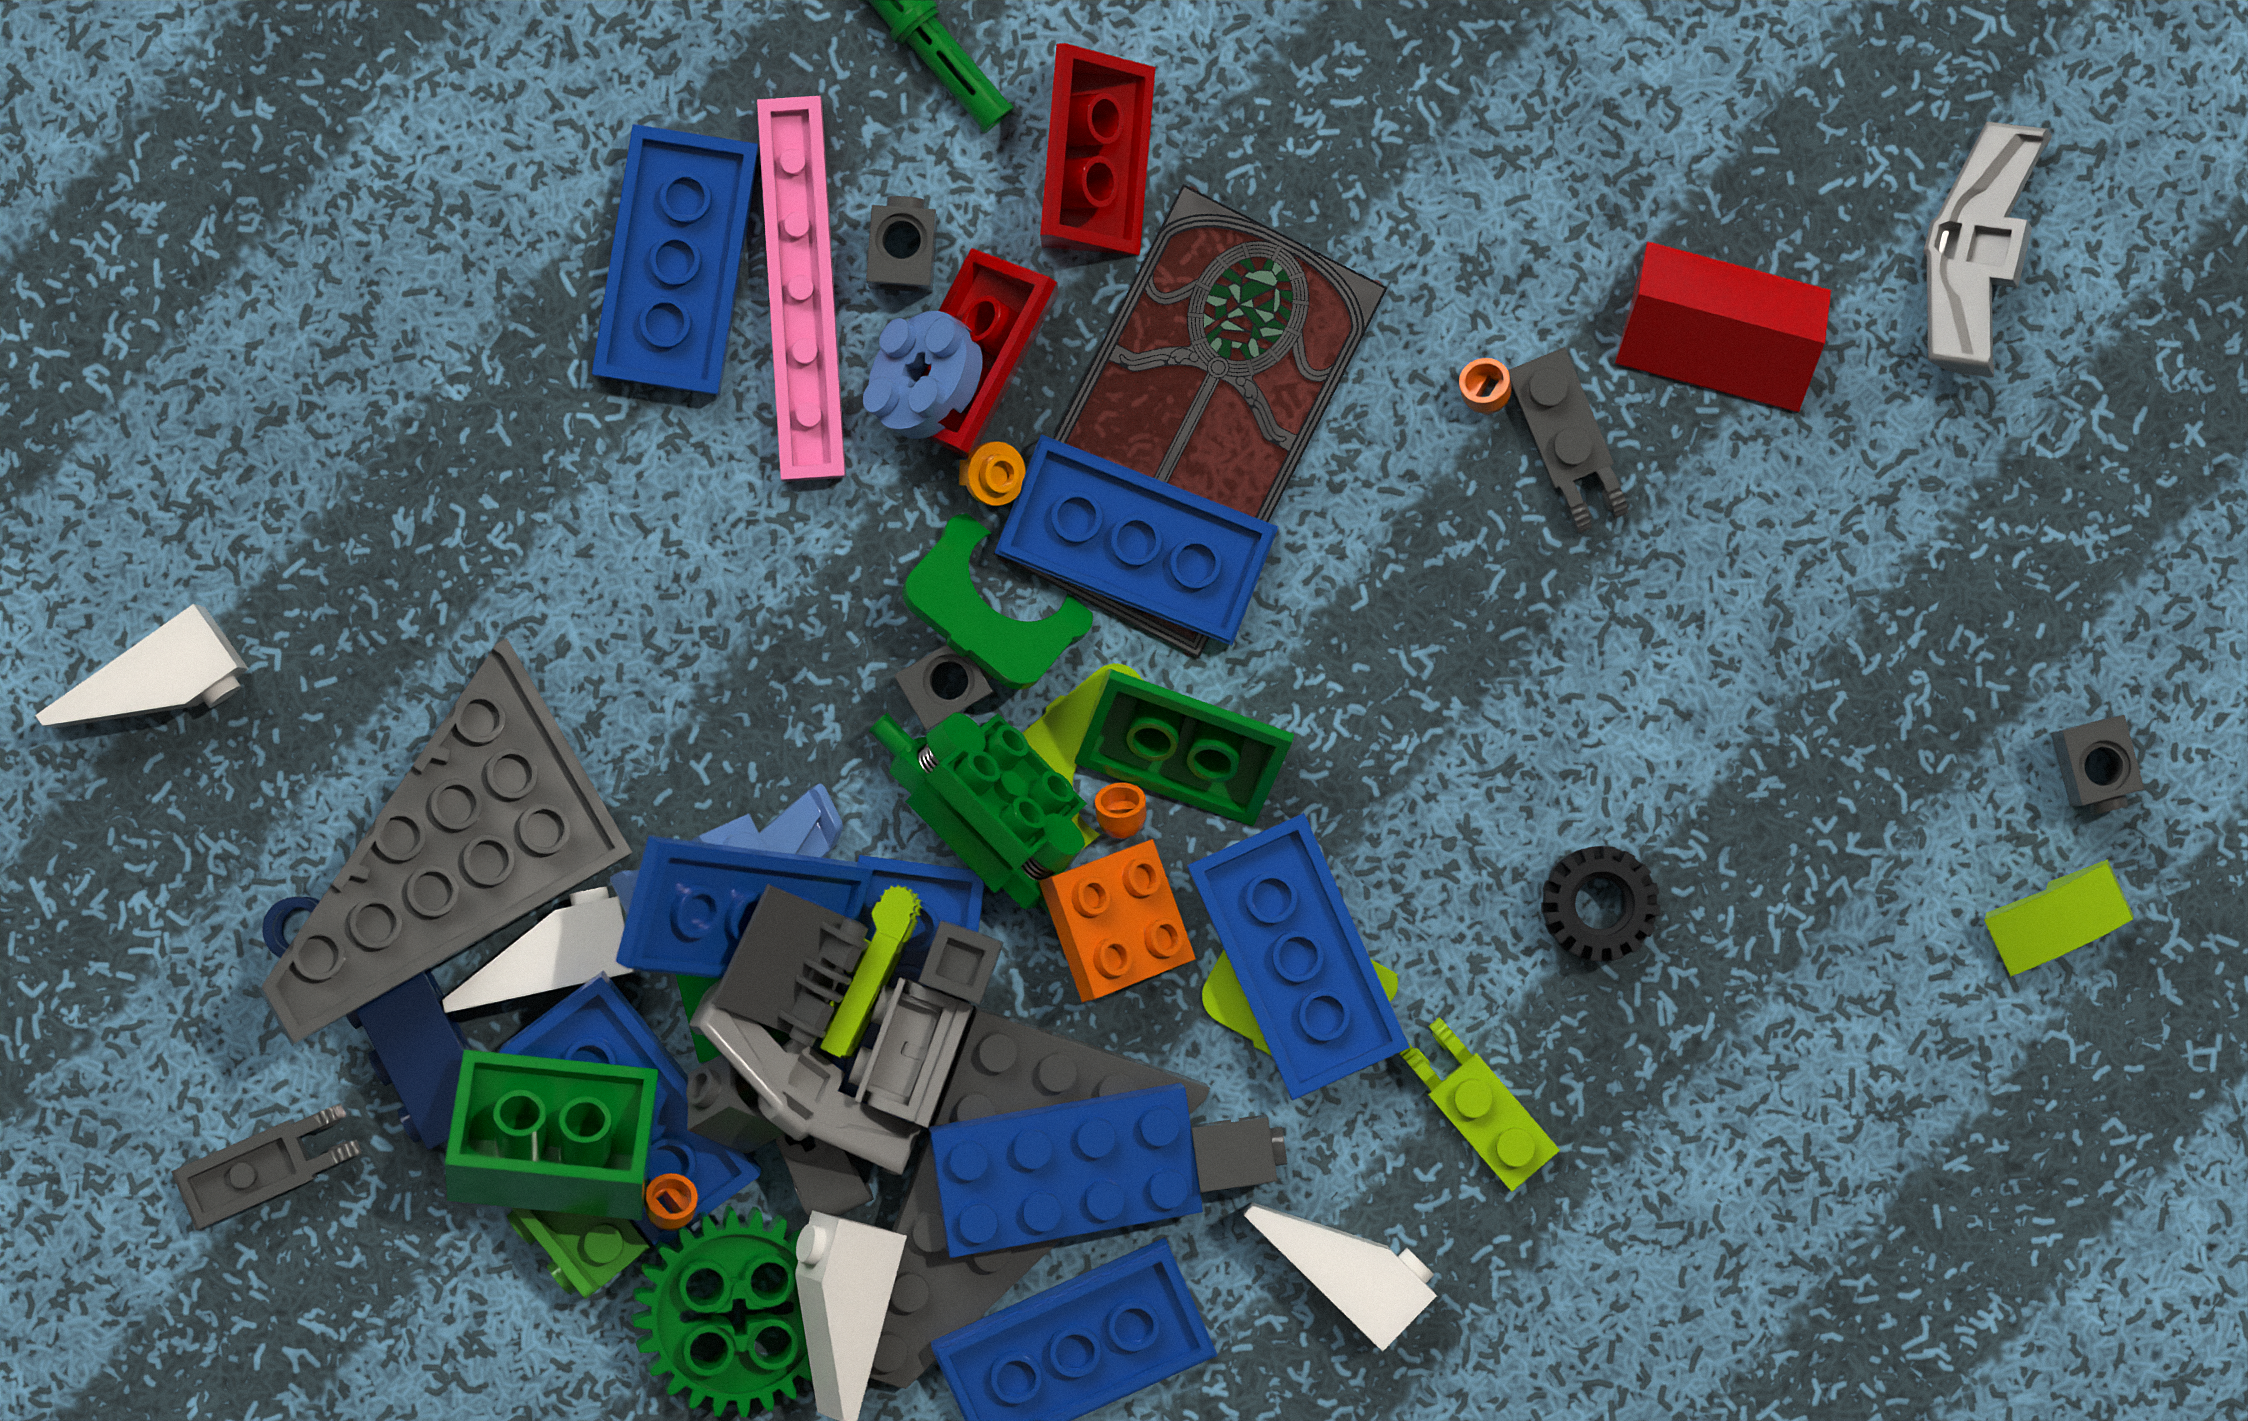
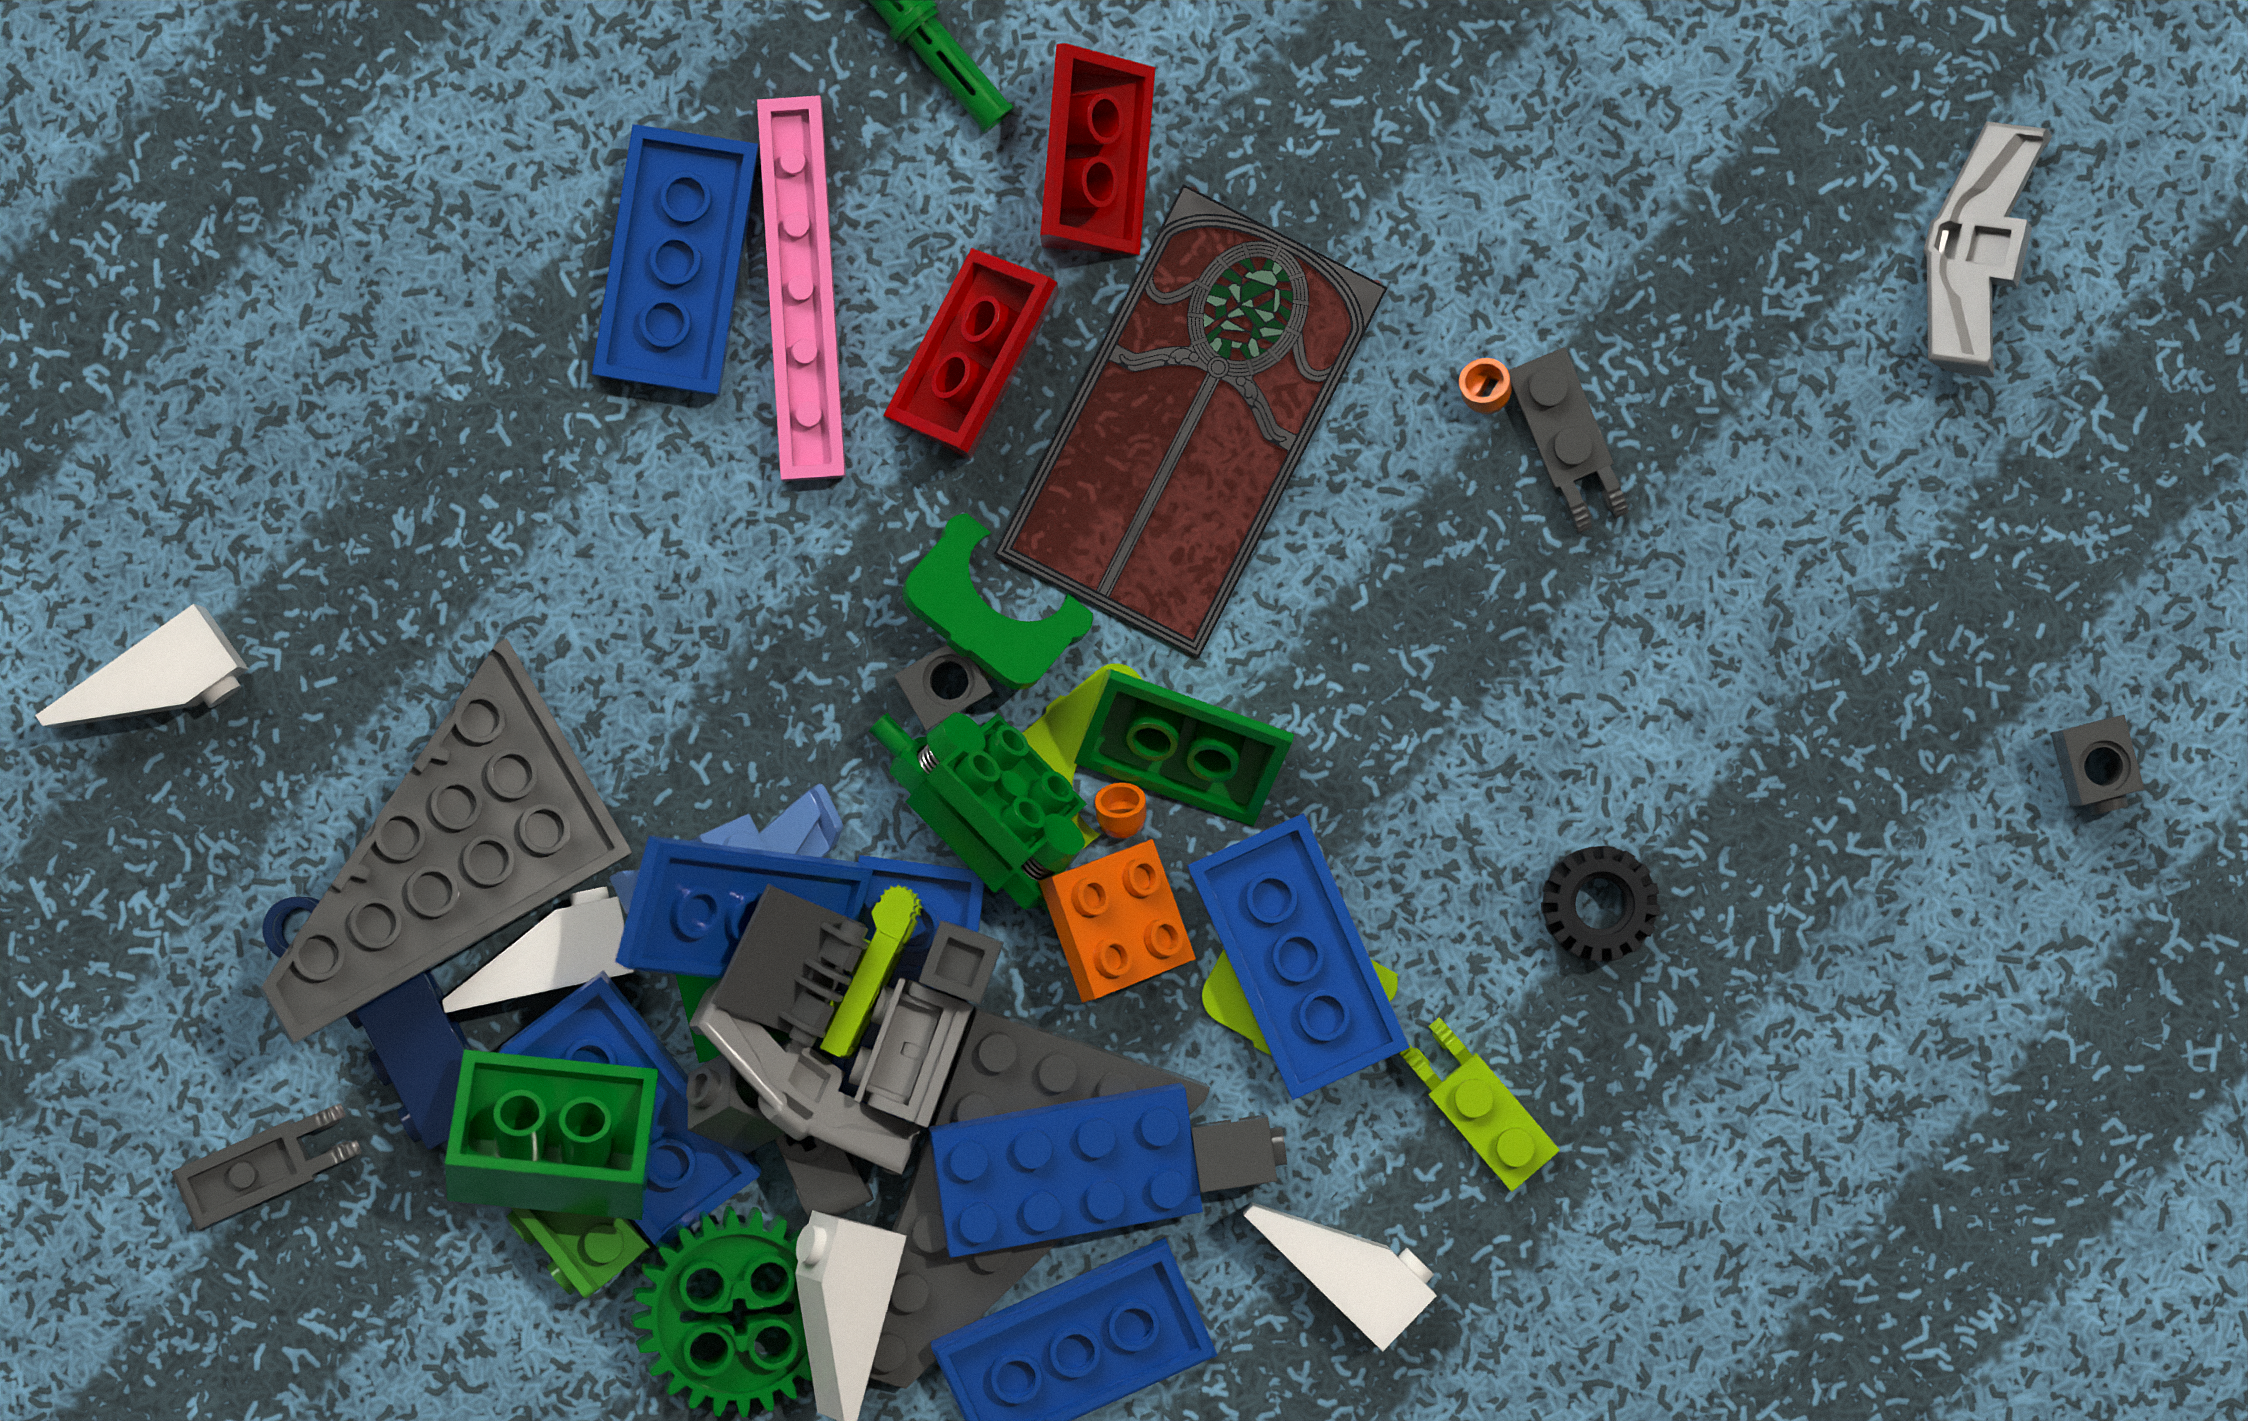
(679, 1196): orange hinge -> none
(895, 386): medium blue plate -> none
(906, 274): dark grey brick -> none
(993, 473): light orange plate -> none
(1136, 540): blue tile -> none
(1724, 327): red slope -> none
(2059, 918): lime slope -> none

